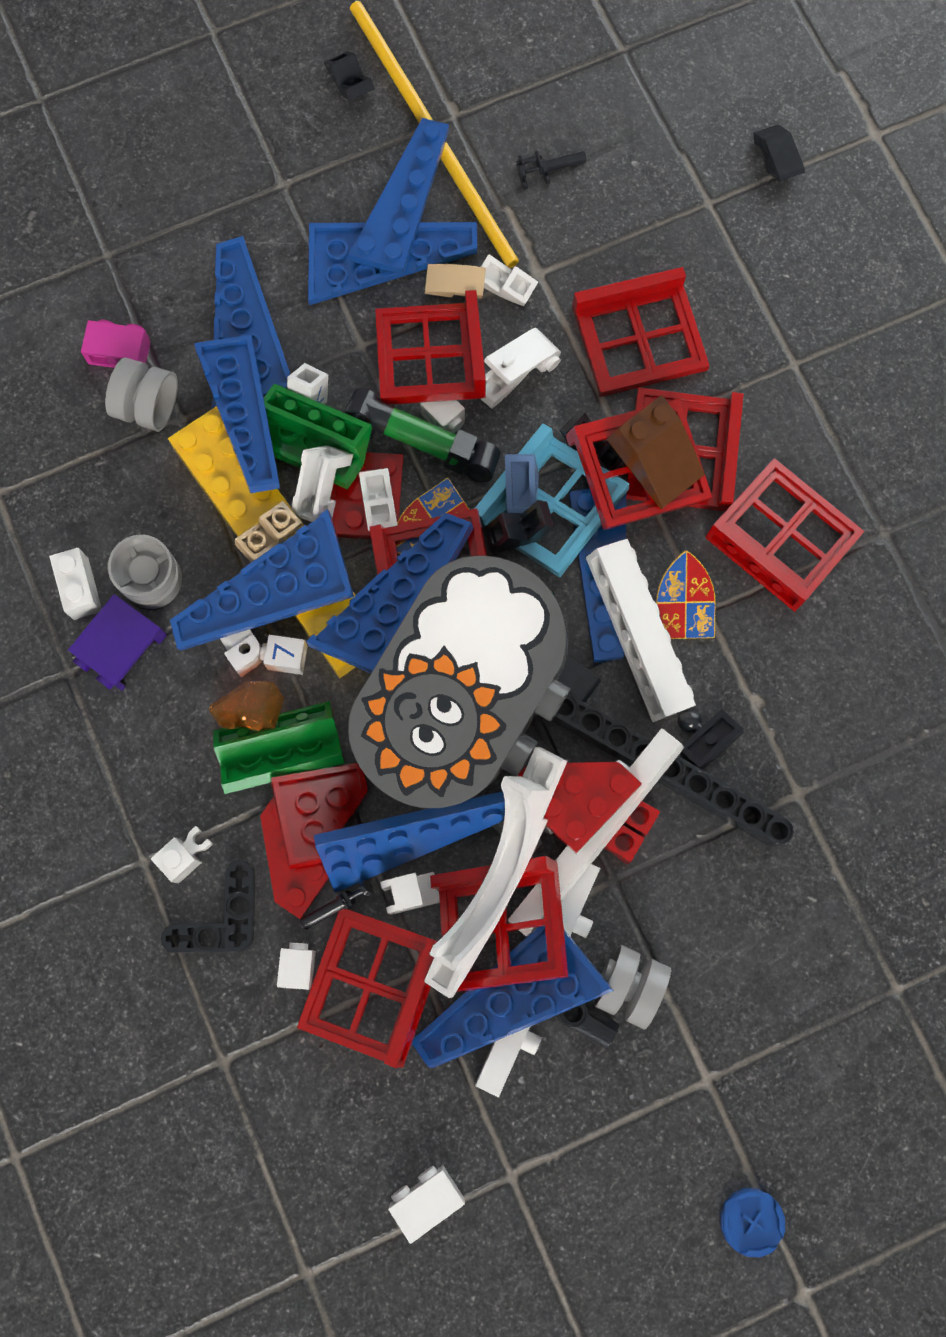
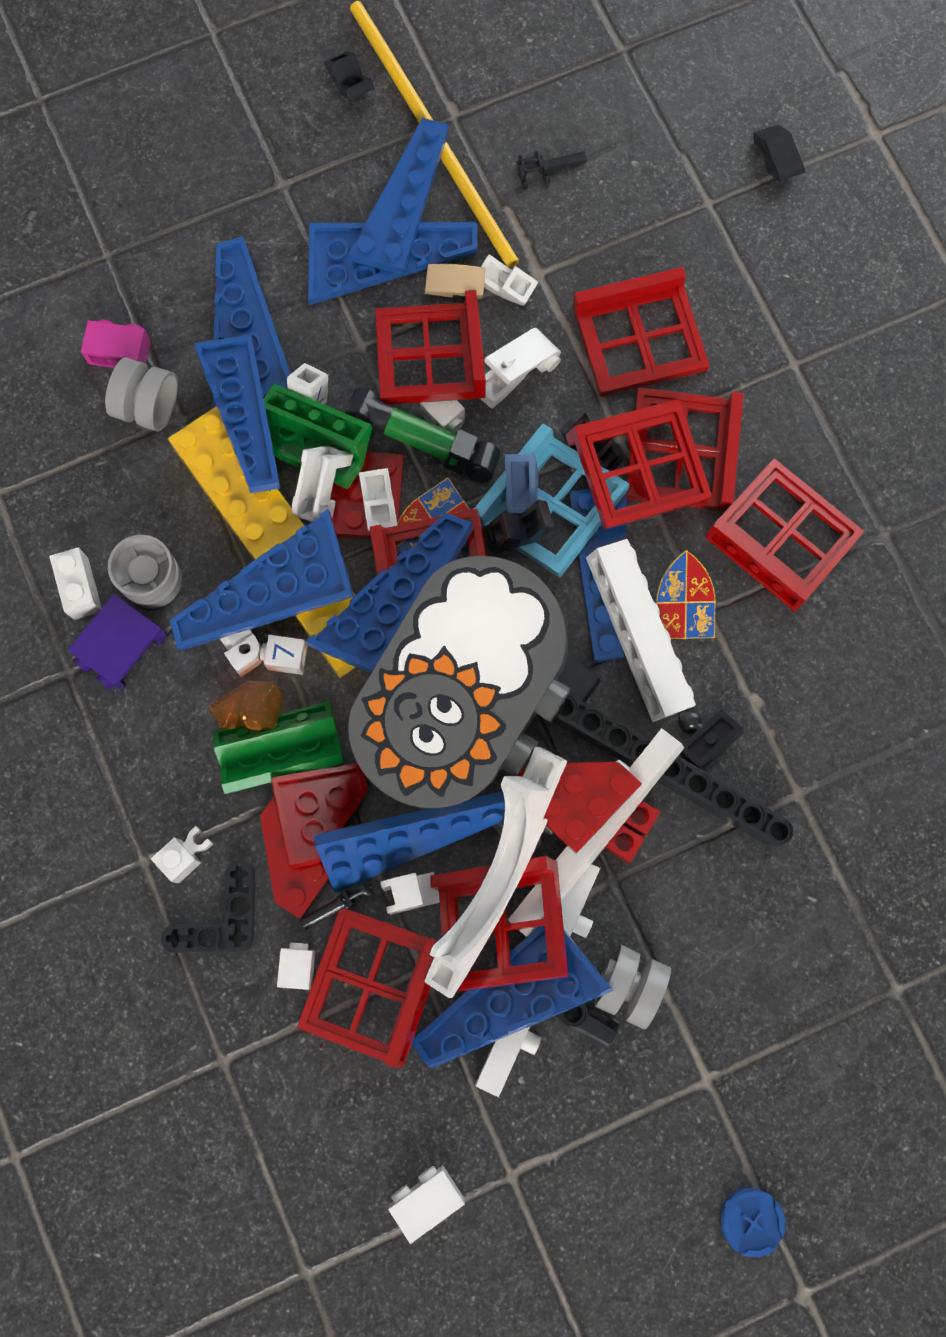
(273, 528): tan slope -> none
(658, 452): reddish brown slope -> none

